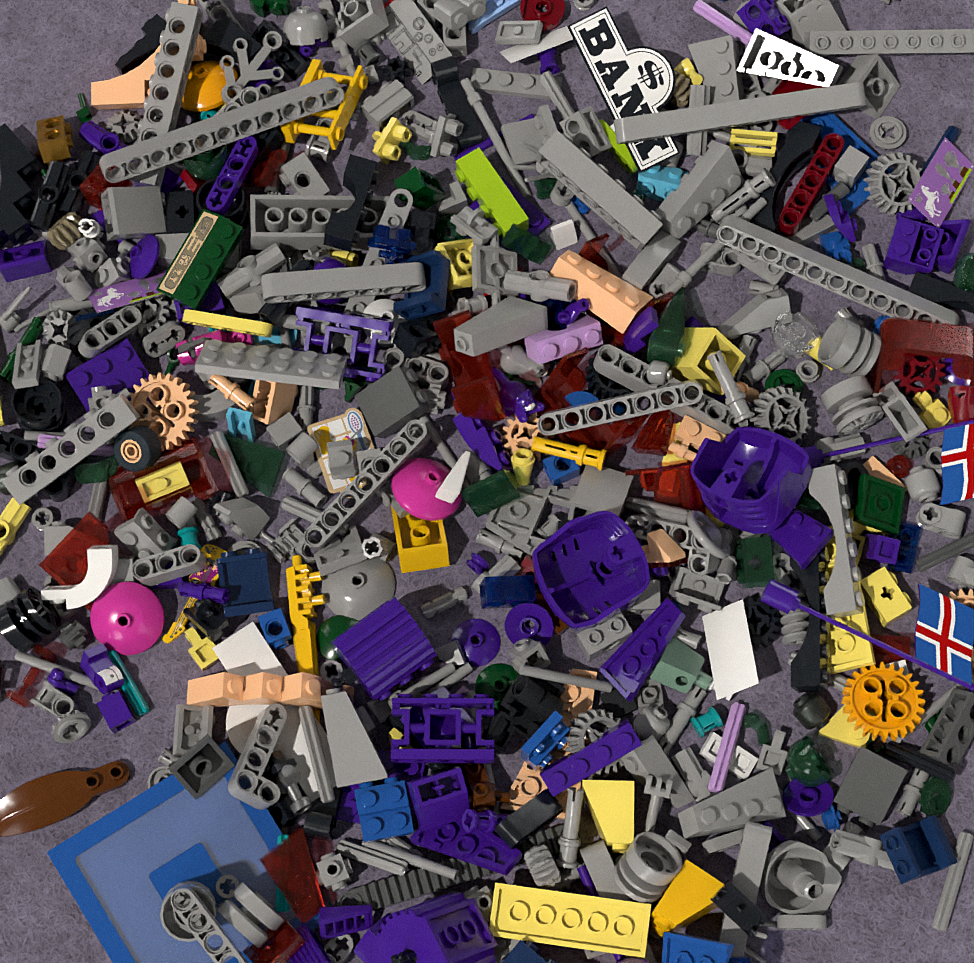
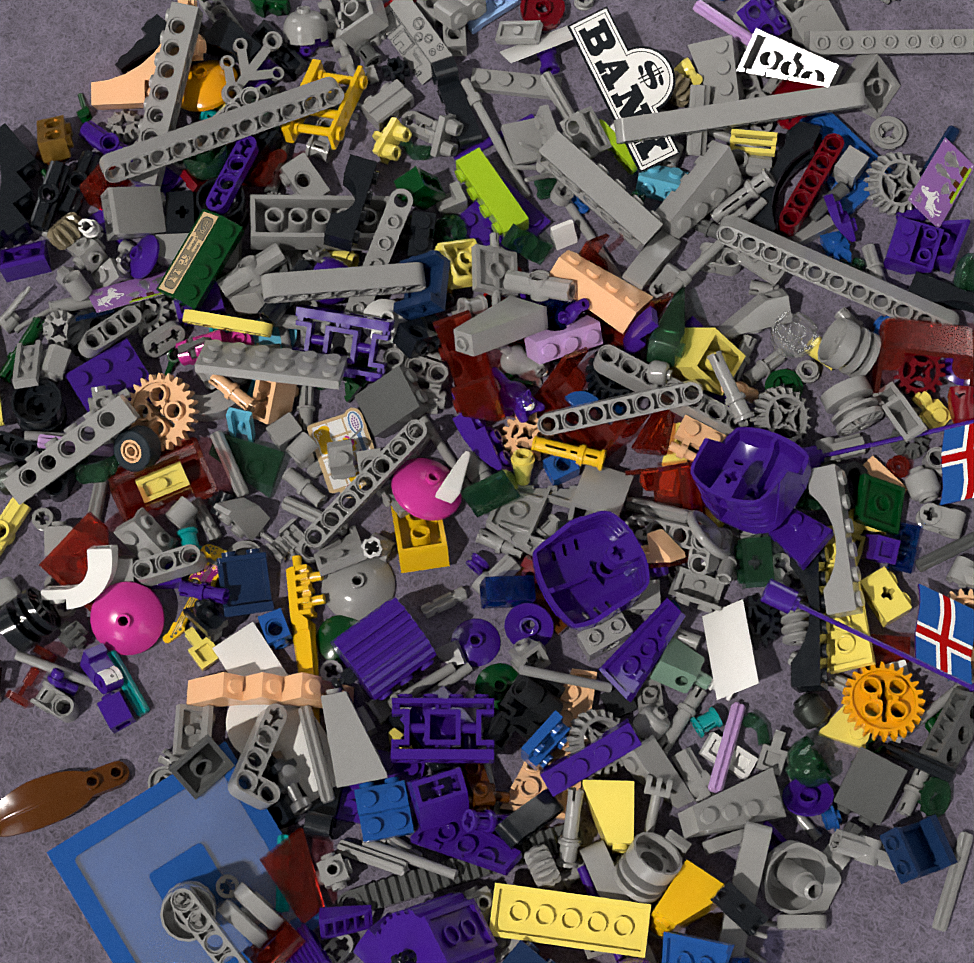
(66, 734): light grey gear -> none
(400, 244): clear blue hips -> none
(473, 224): light grey hips -> none

